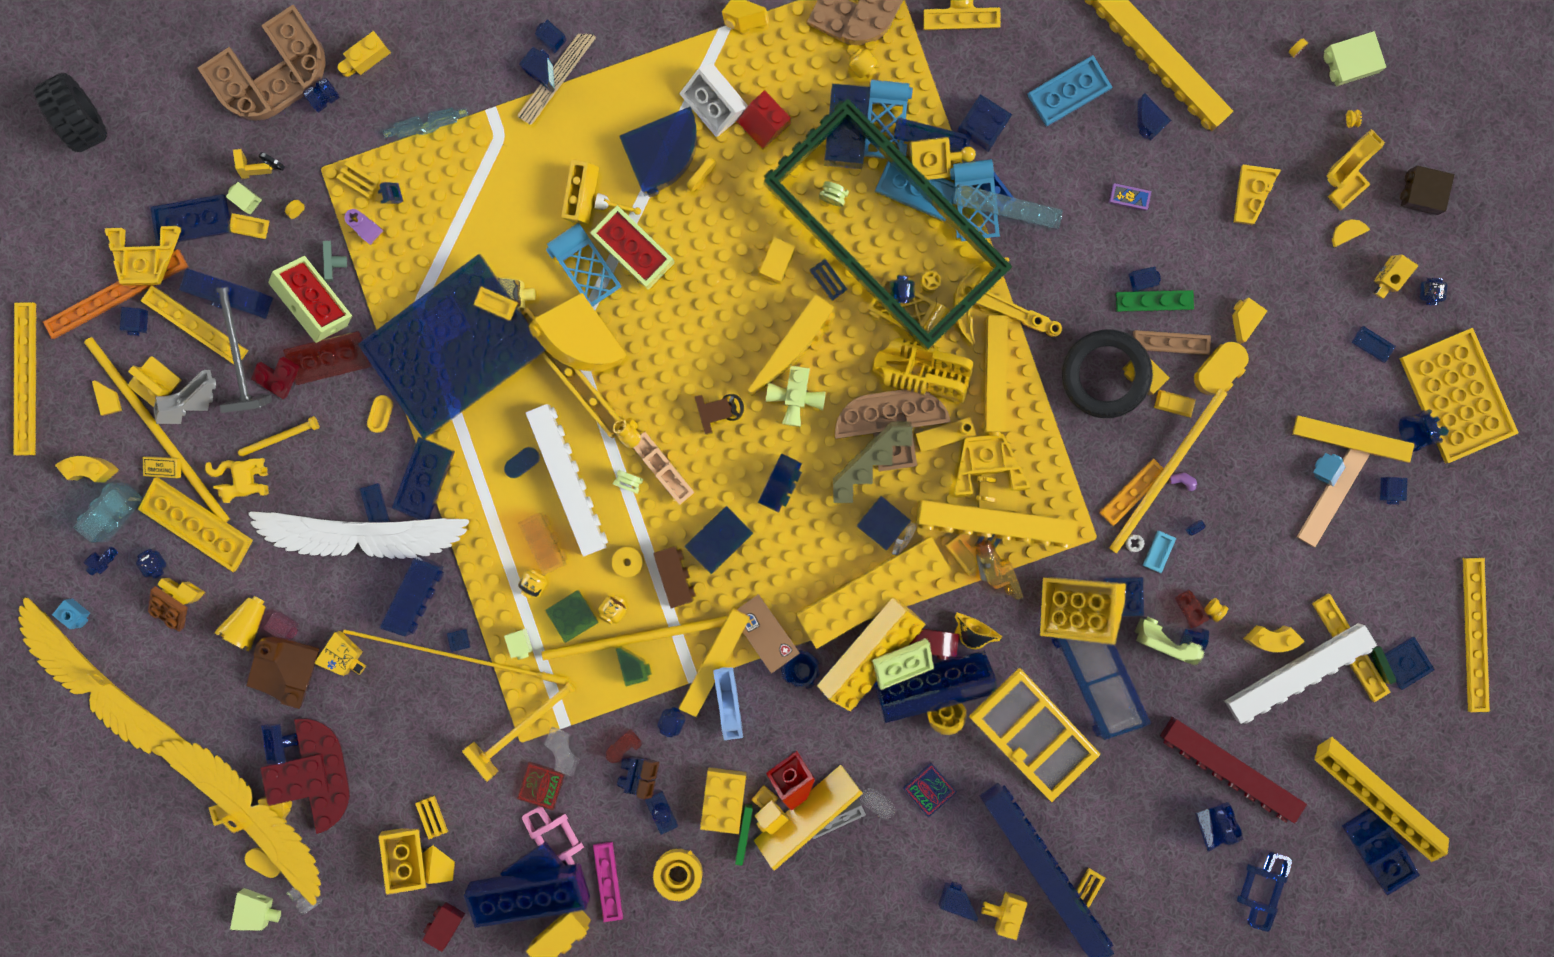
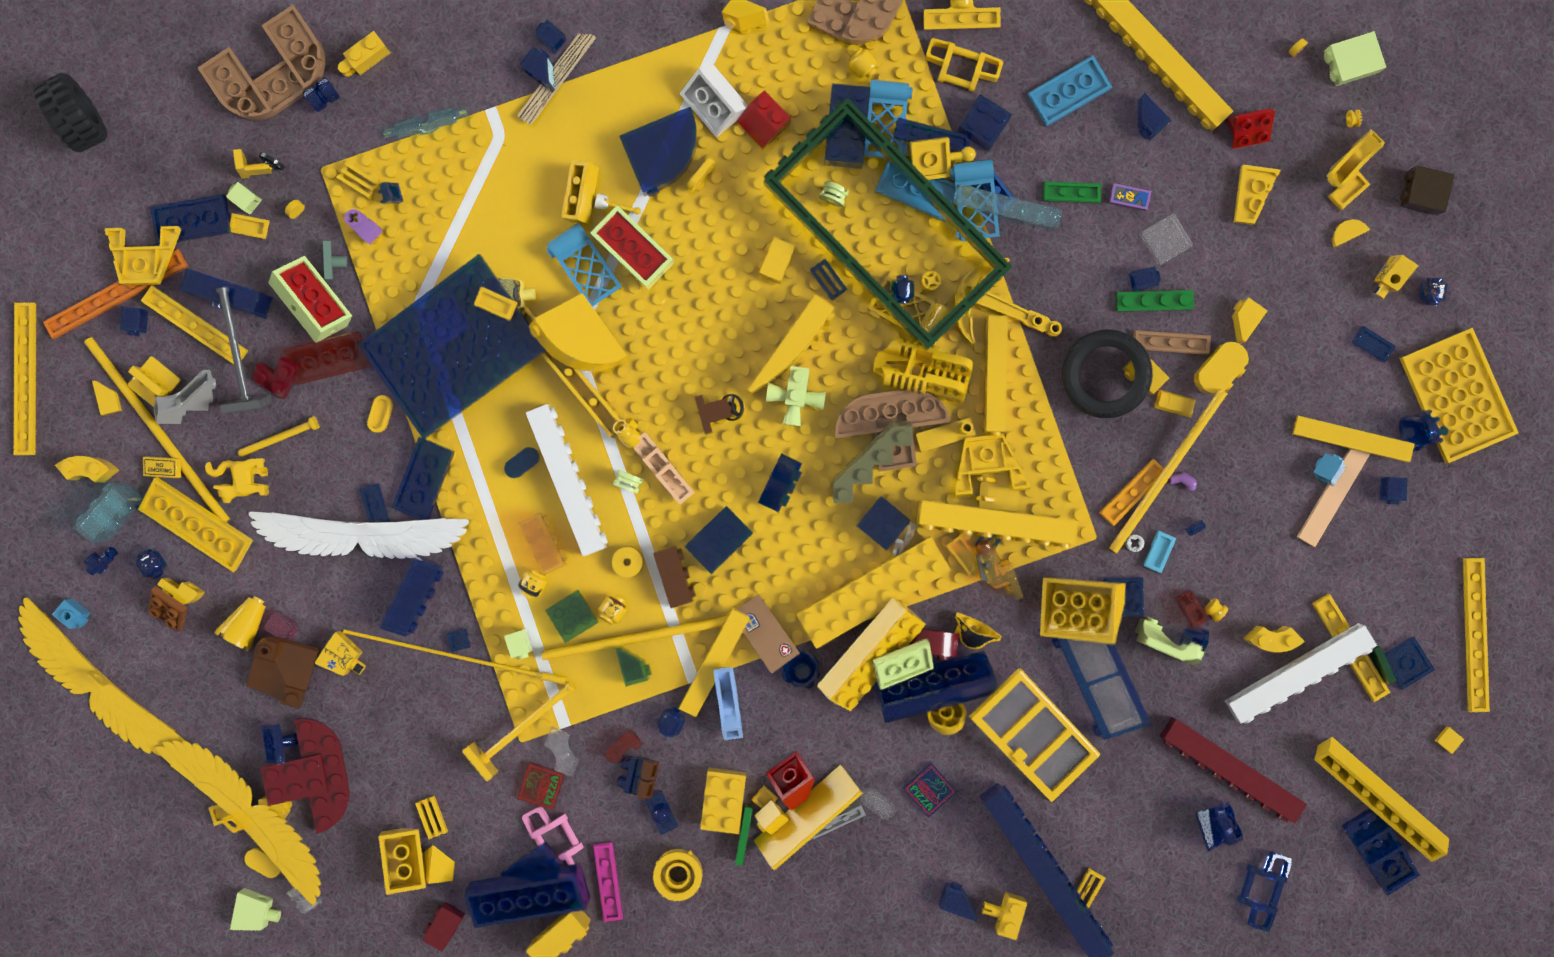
(979, 57): none -> yellow bar
(1071, 192): none -> green tile
(1166, 239): none -> clear tile
(1251, 127): none -> red bracket
(1449, 740): none -> yellow tile

